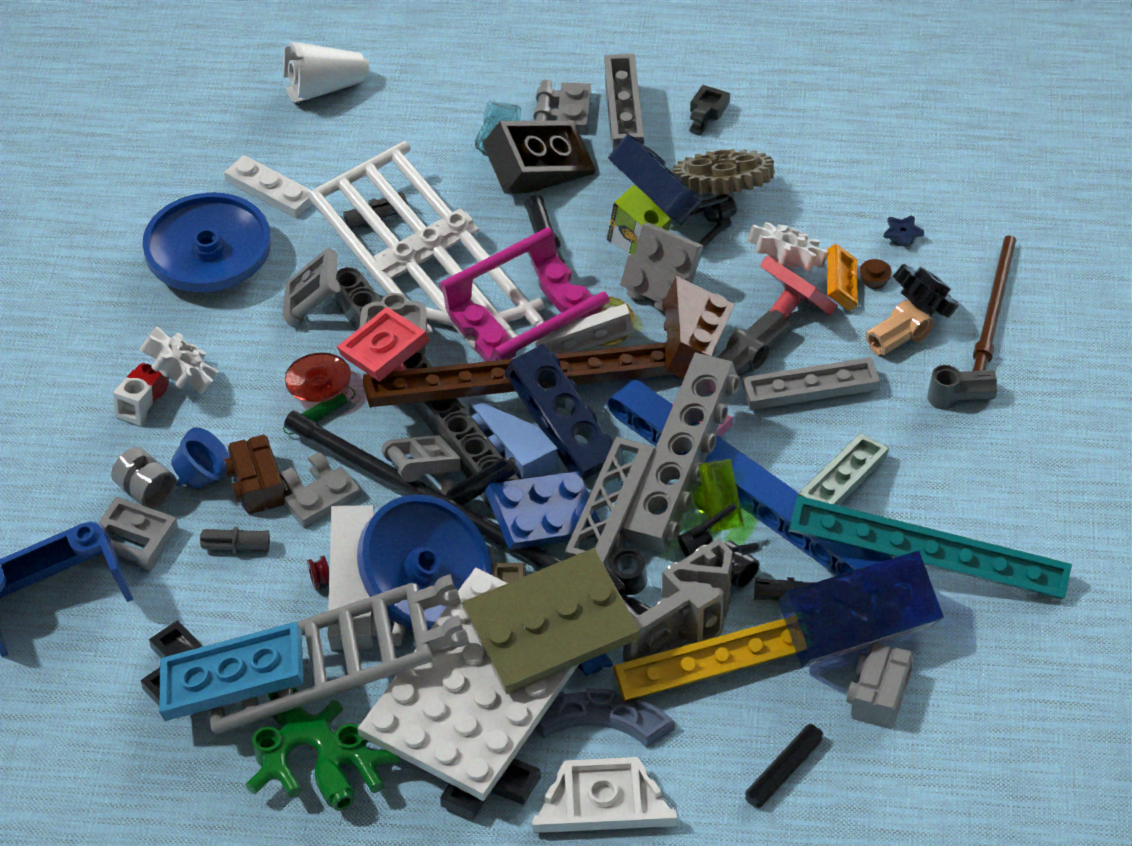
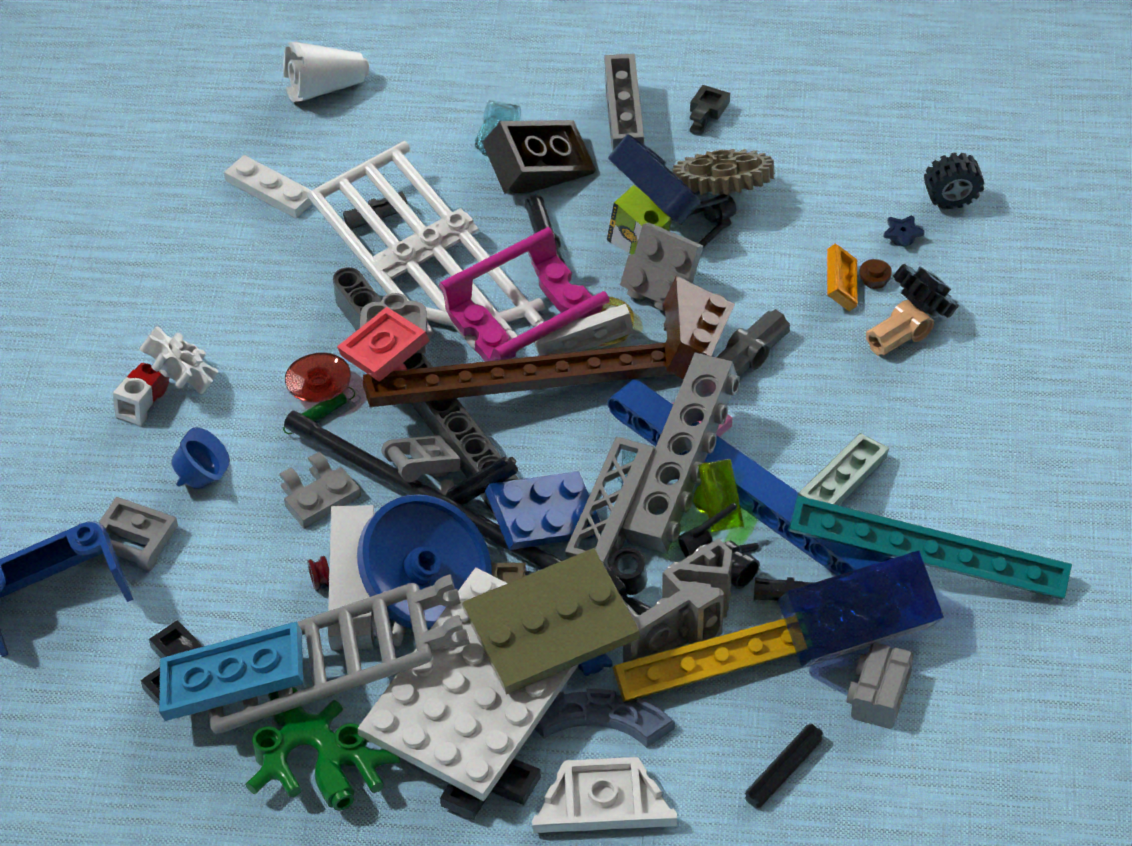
(143, 477): light grey wheel -> none
(206, 242): blue dish -> none
(235, 540): dark grey axle -> none
(256, 474): reddish brown brick -> none
(310, 287): light grey plate -> none
(516, 439): light blue slope -> none
(542, 403): dark blue brick -> none
(572, 103): light grey plate -> none
(787, 246): white gear -> none
(795, 290): coral tile -> none
(810, 383): light grey plate -> none
(951, 385): dark grey piece -> none
(954, 181): none -> black wheel
(984, 348): reddish brown bar -> none

